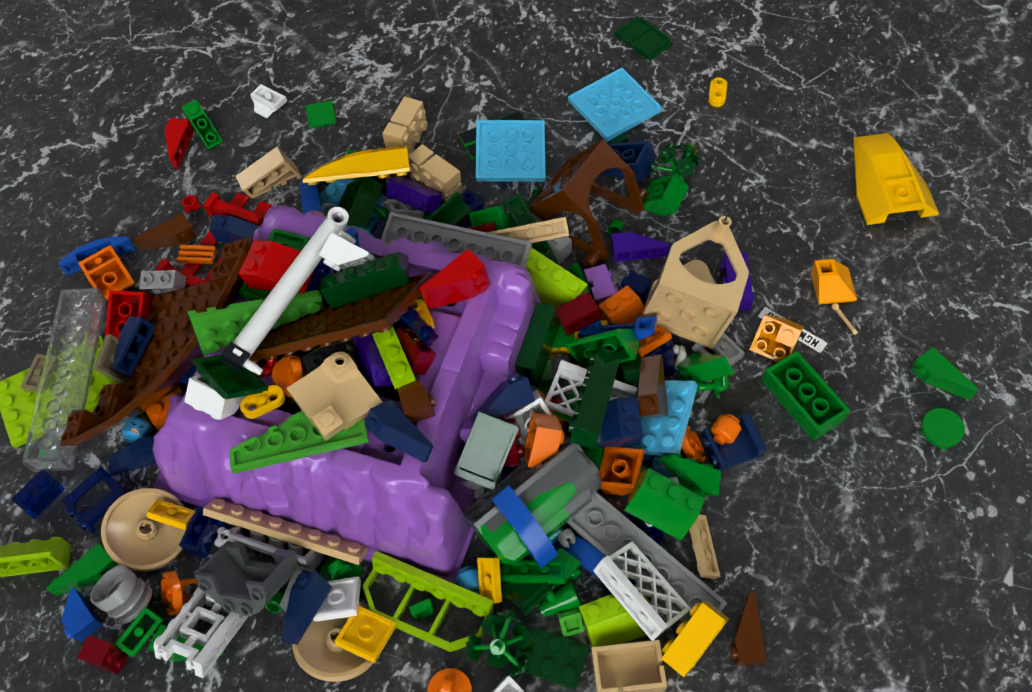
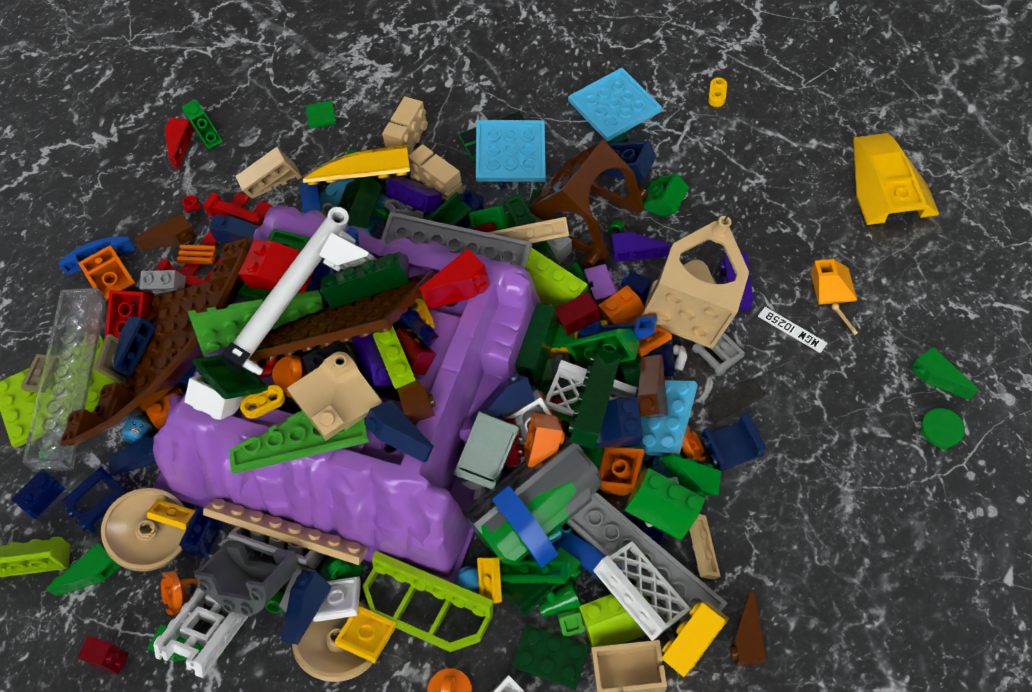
(79, 617): blue slope -> none
(121, 594): light grey wheel -> none
(140, 632): green brick -> none
(222, 532): white plate -> none
(266, 100): white slope -> none
(422, 609): green tile -> none
(498, 650): dark green plant -> none
(566, 537): light grey hinge -> none
(644, 38): dark green piece -> none
(682, 167): dark green plant -> none
(704, 367): green slope -> none
(717, 385): green piece -> none
(725, 429): orange head -> none
(776, 337): light orange slope -> none
(805, 395): green brick -> none

